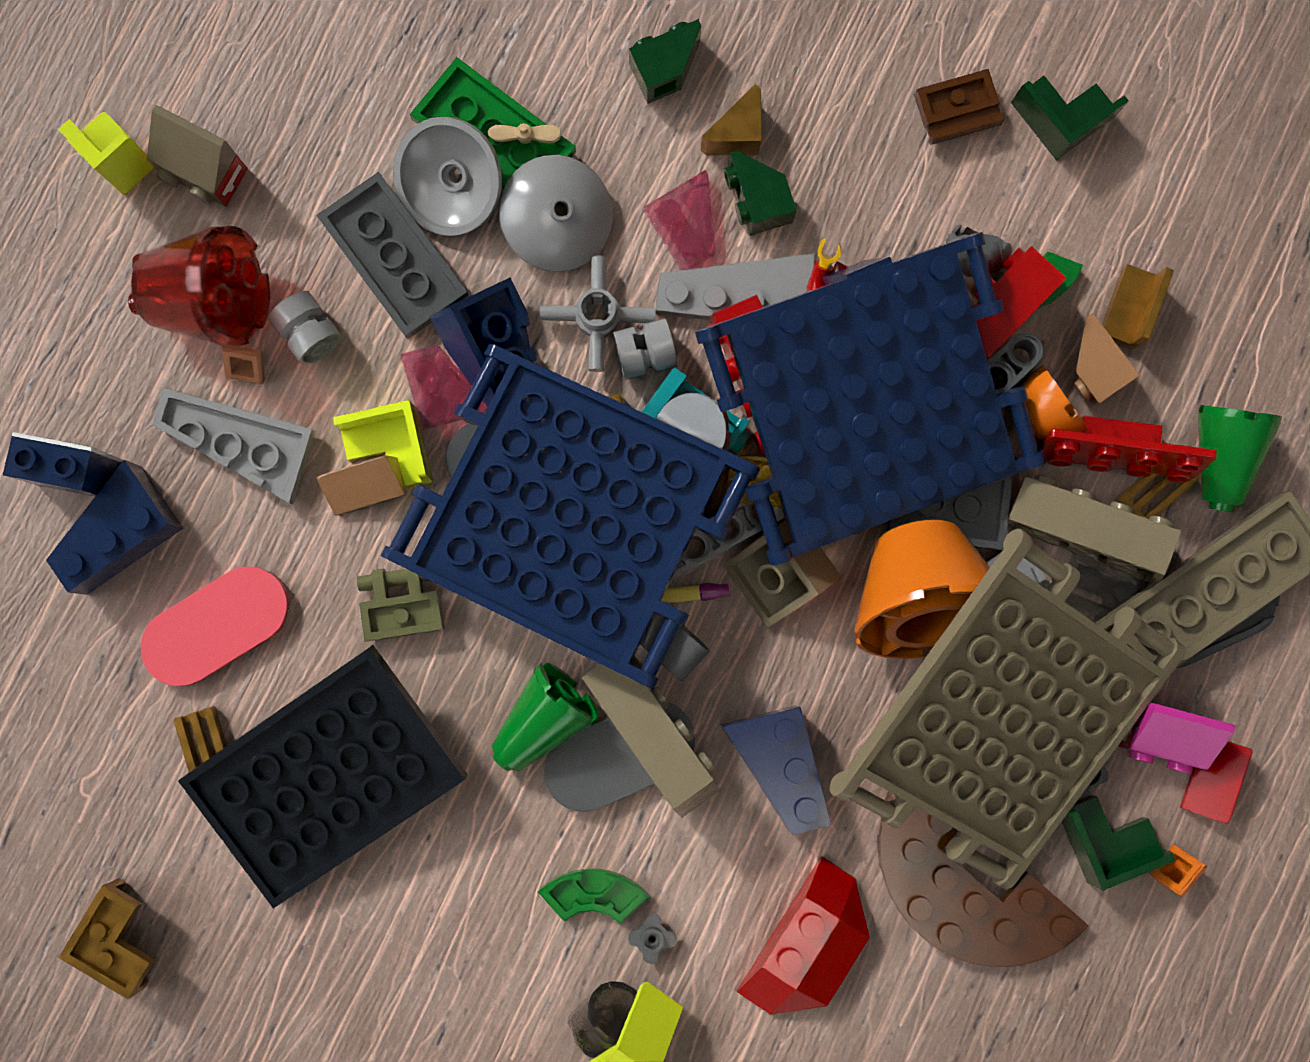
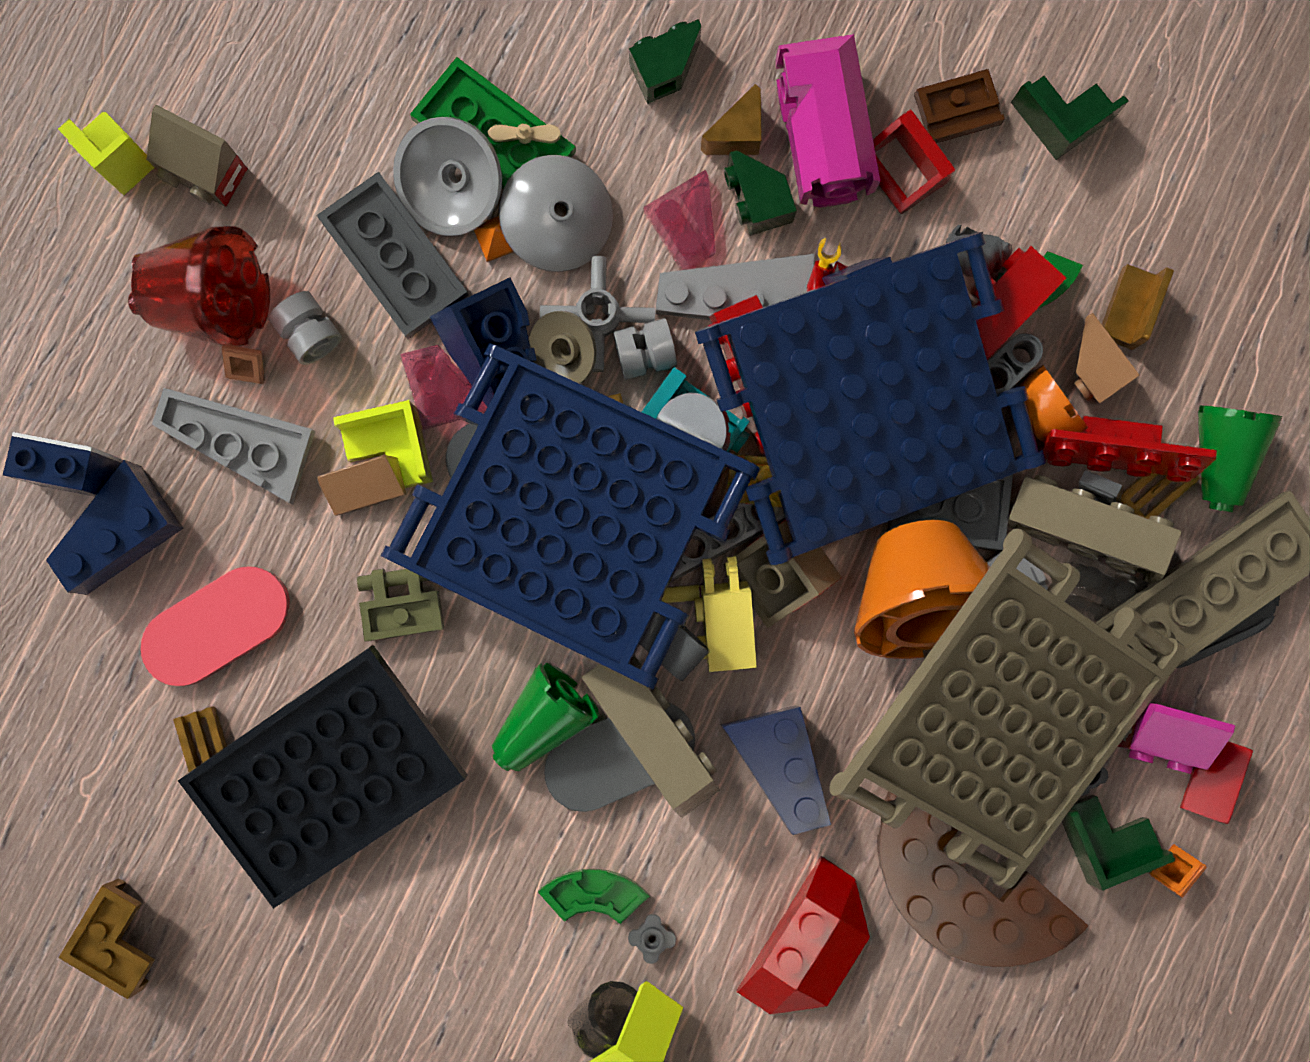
(492, 240): none -> orange slope
(550, 342): none -> dark tan dish
(726, 619): none -> light yellow hinge
(827, 120): none -> dark pink brick
(922, 151): none -> red tile
(1104, 489): none -> dark grey tile

